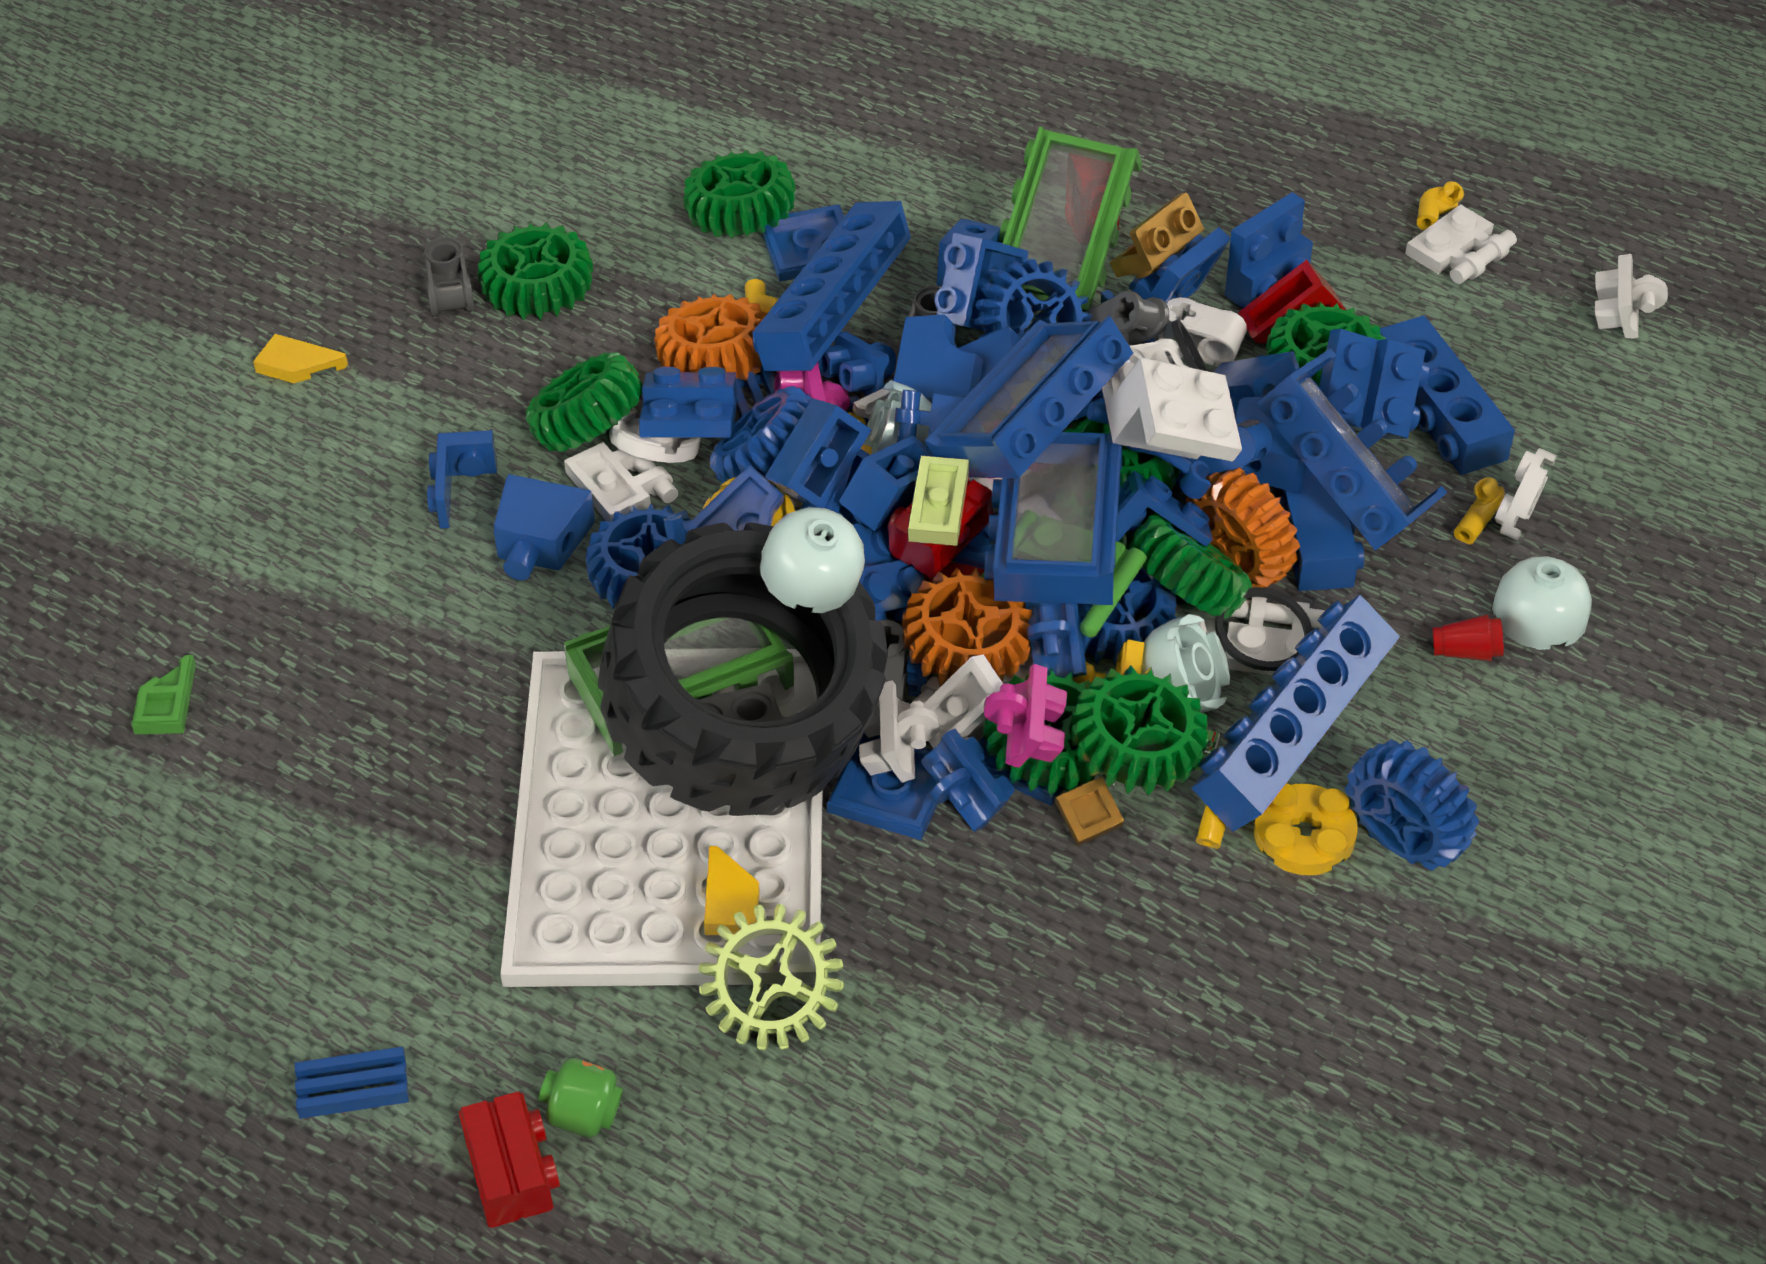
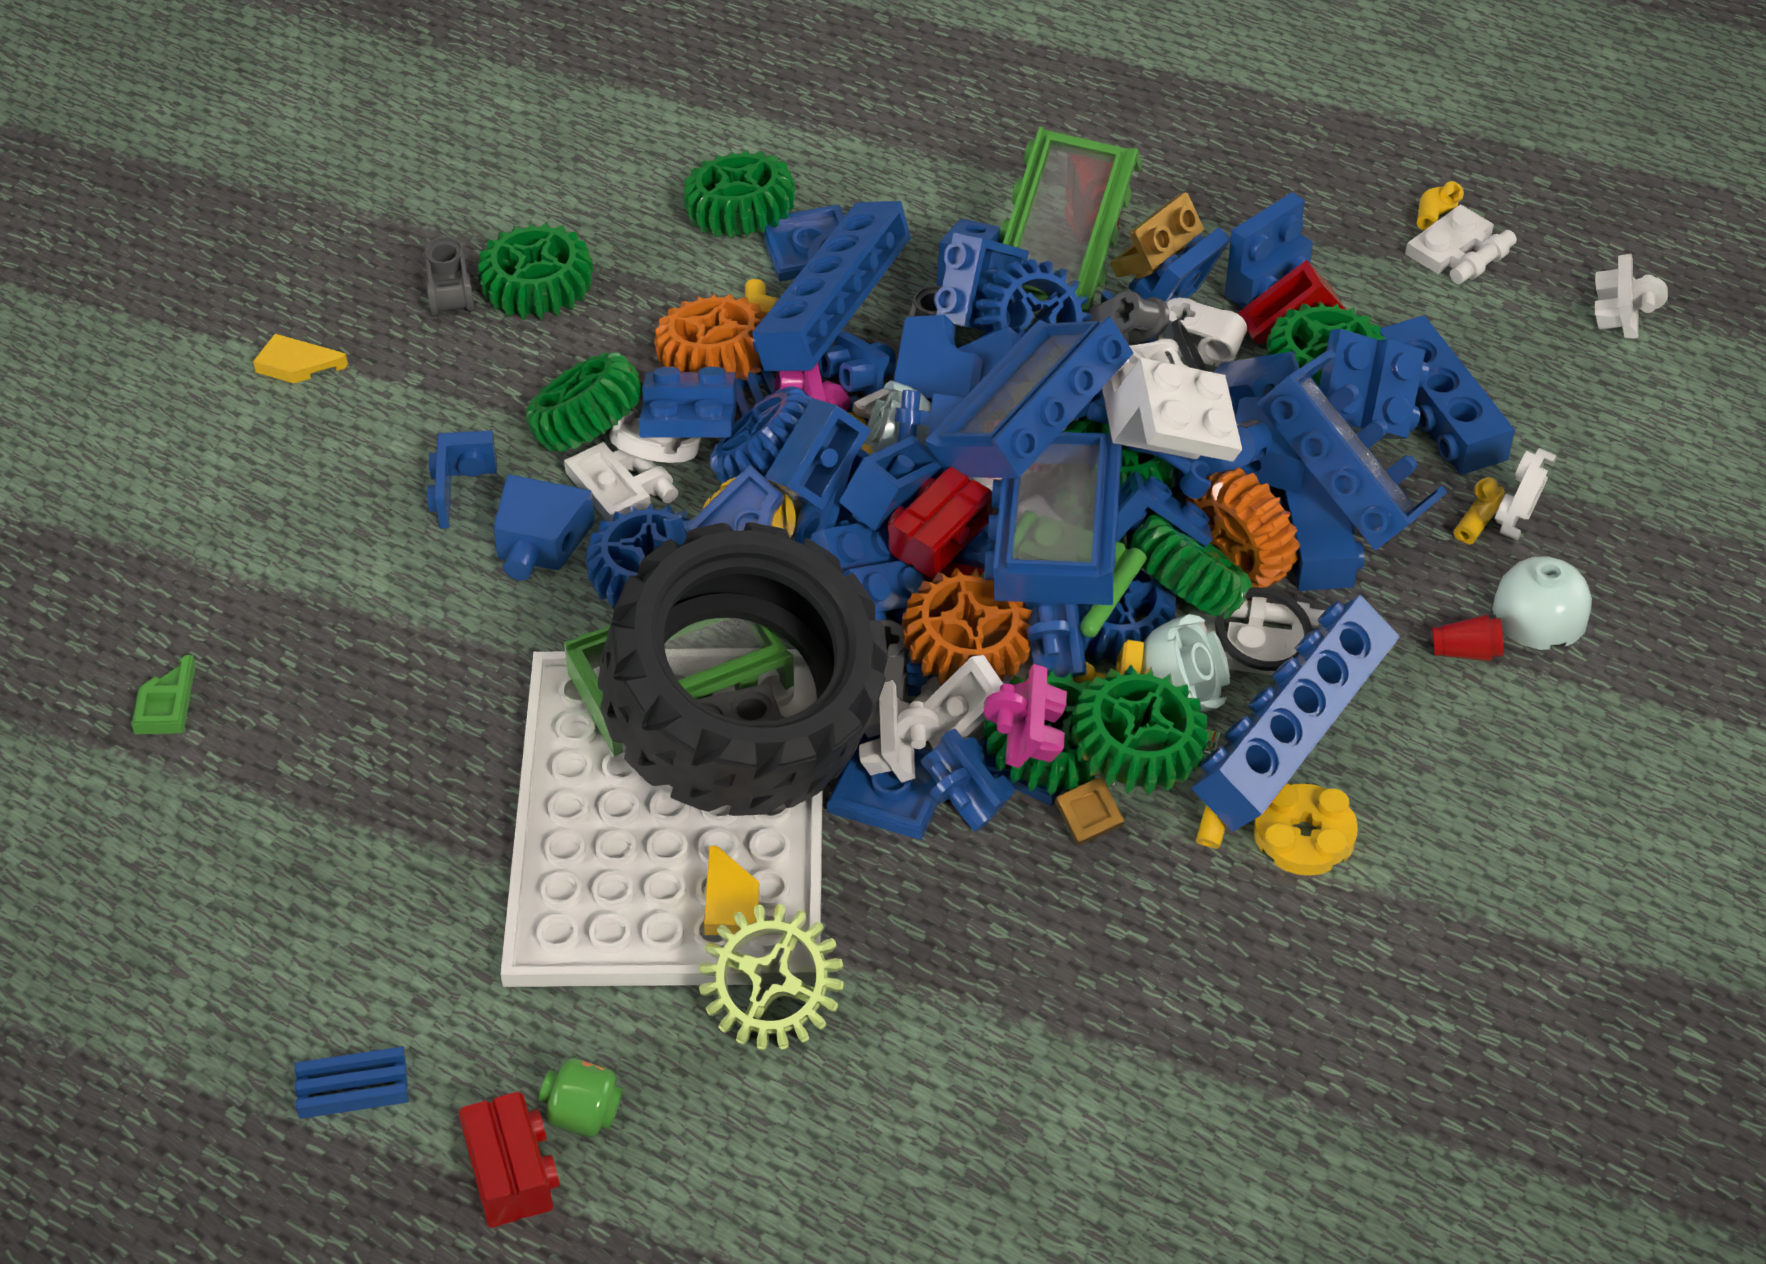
(813, 559): light aqua cylinder -> none
(938, 500): yellowish green plate -> none
(1412, 804): blue gear -> none

